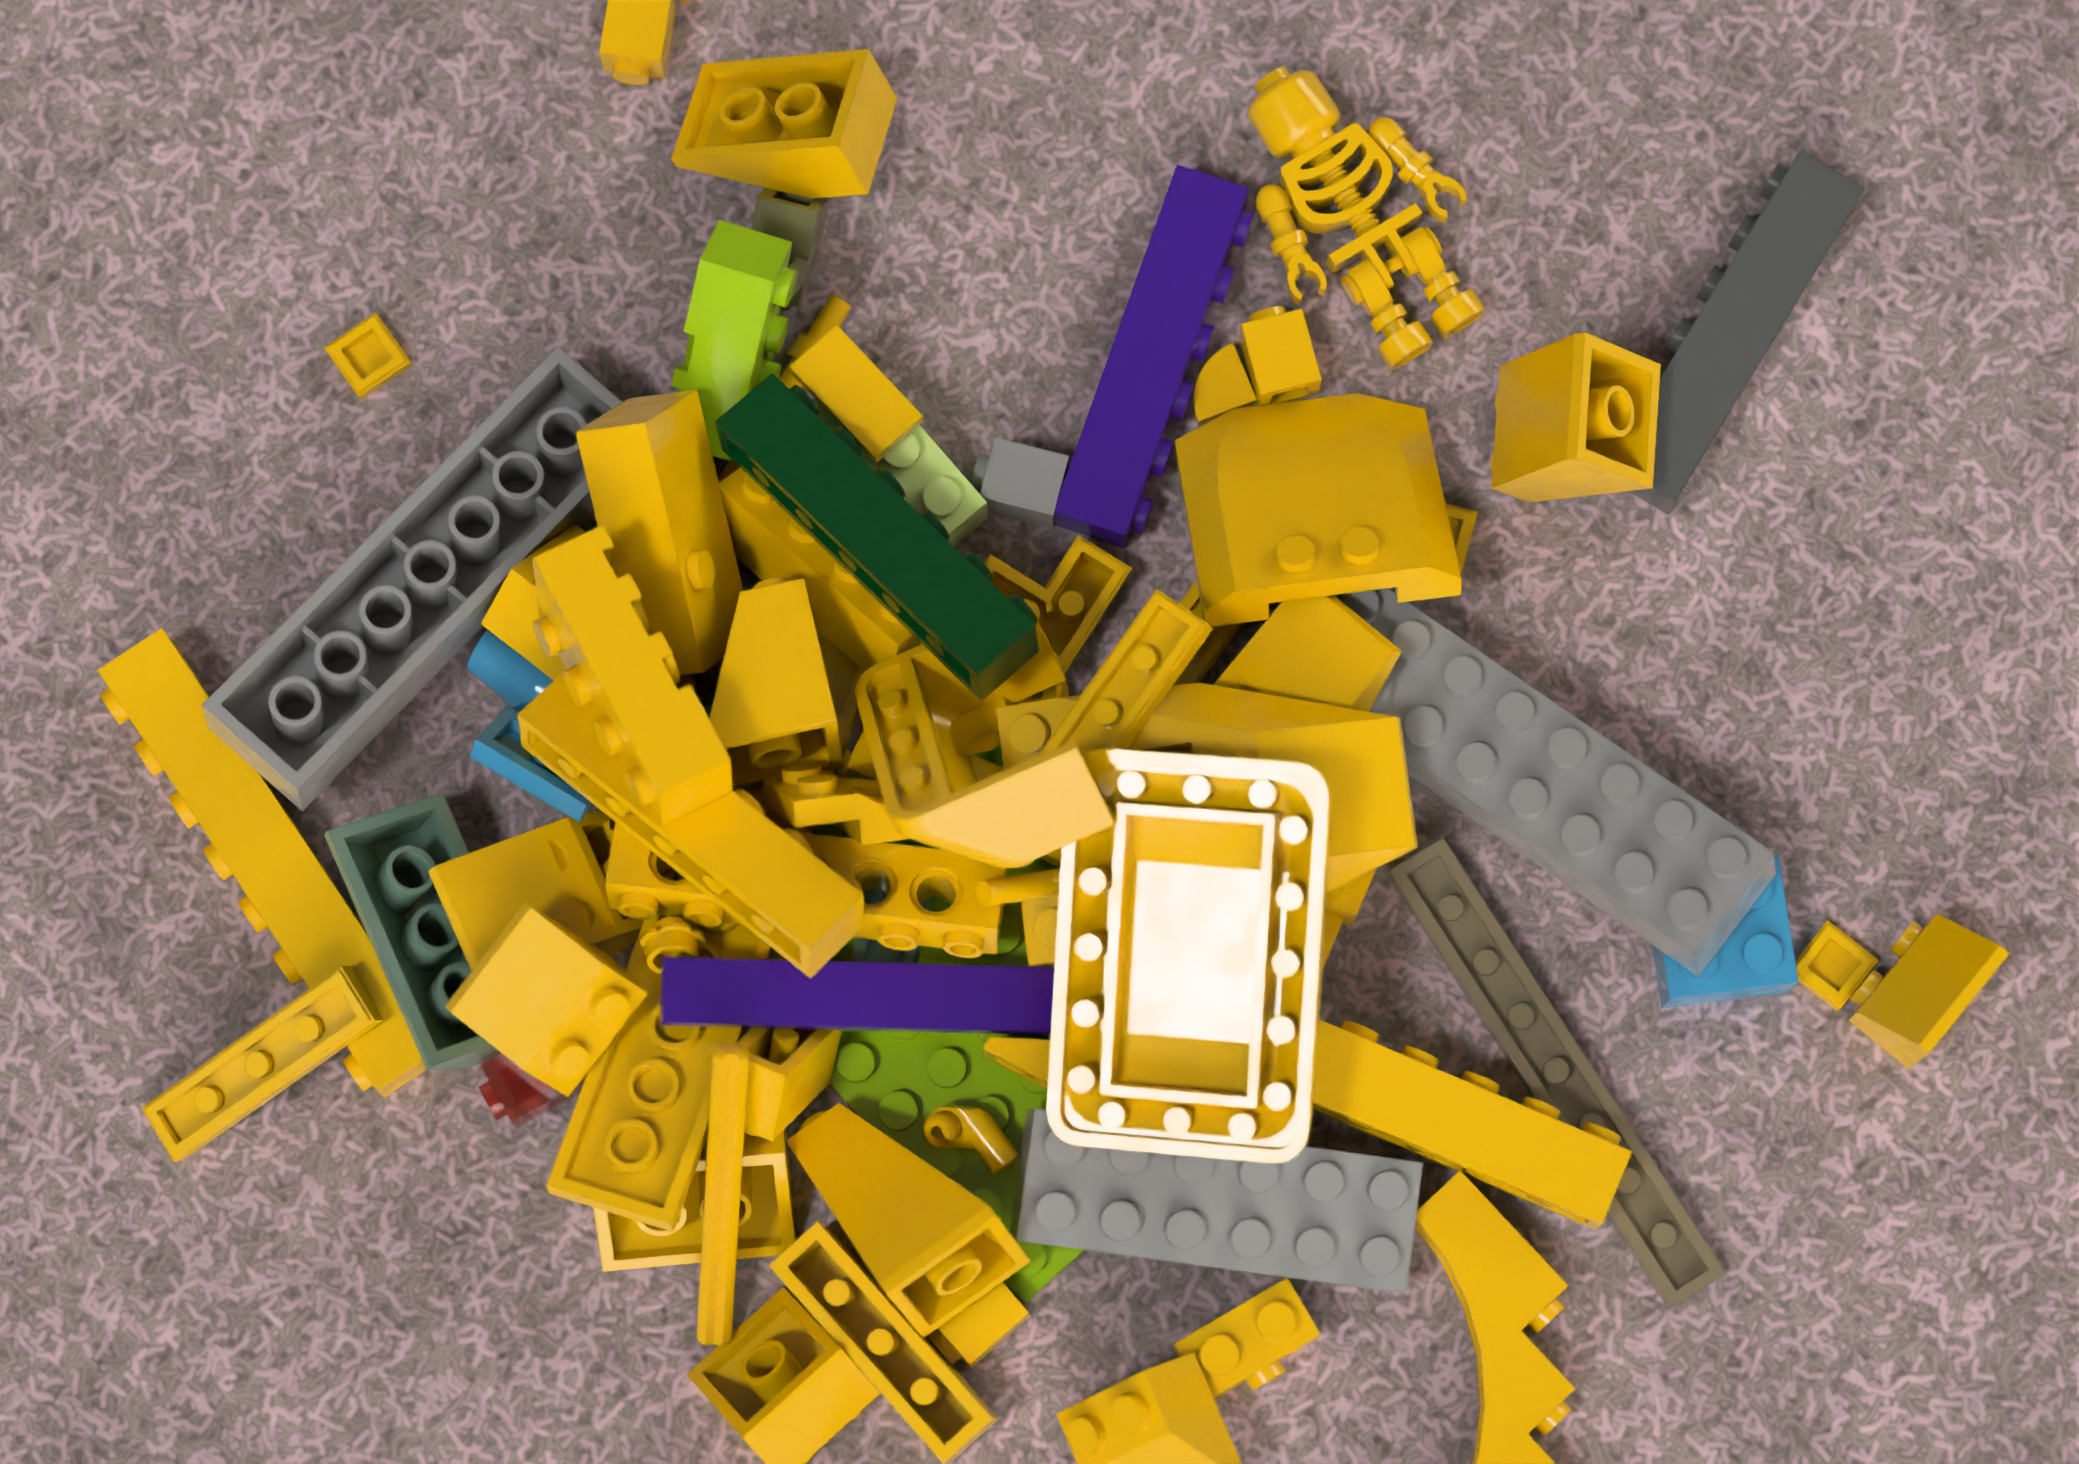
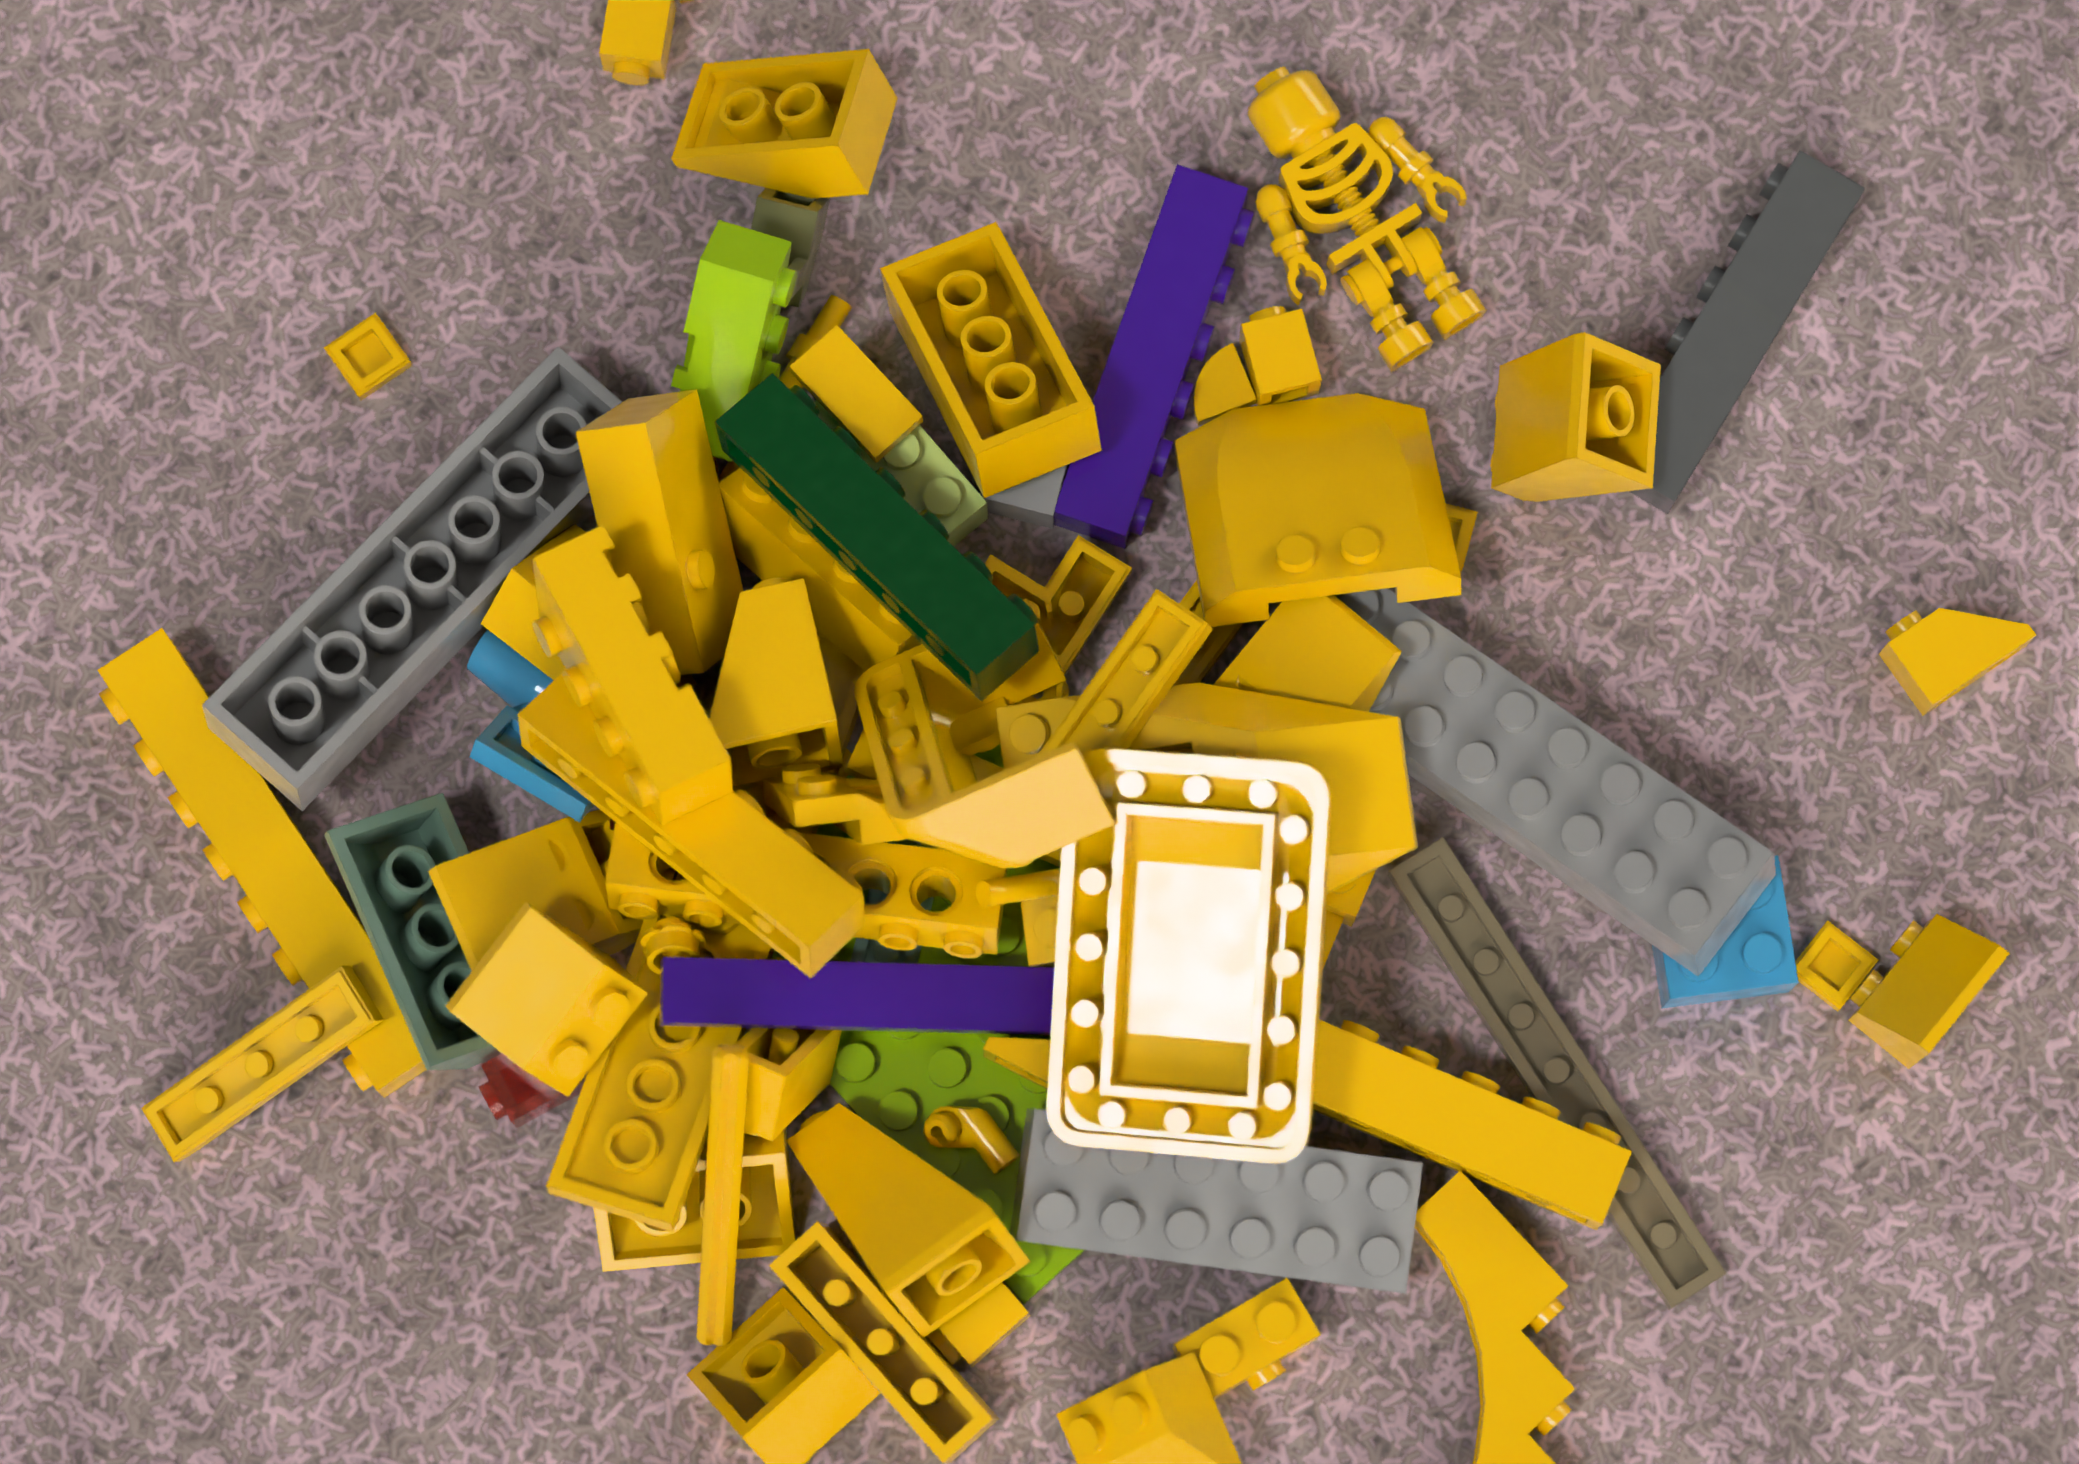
(991, 359): none -> yellow brick
(1948, 652): none -> yellow slope

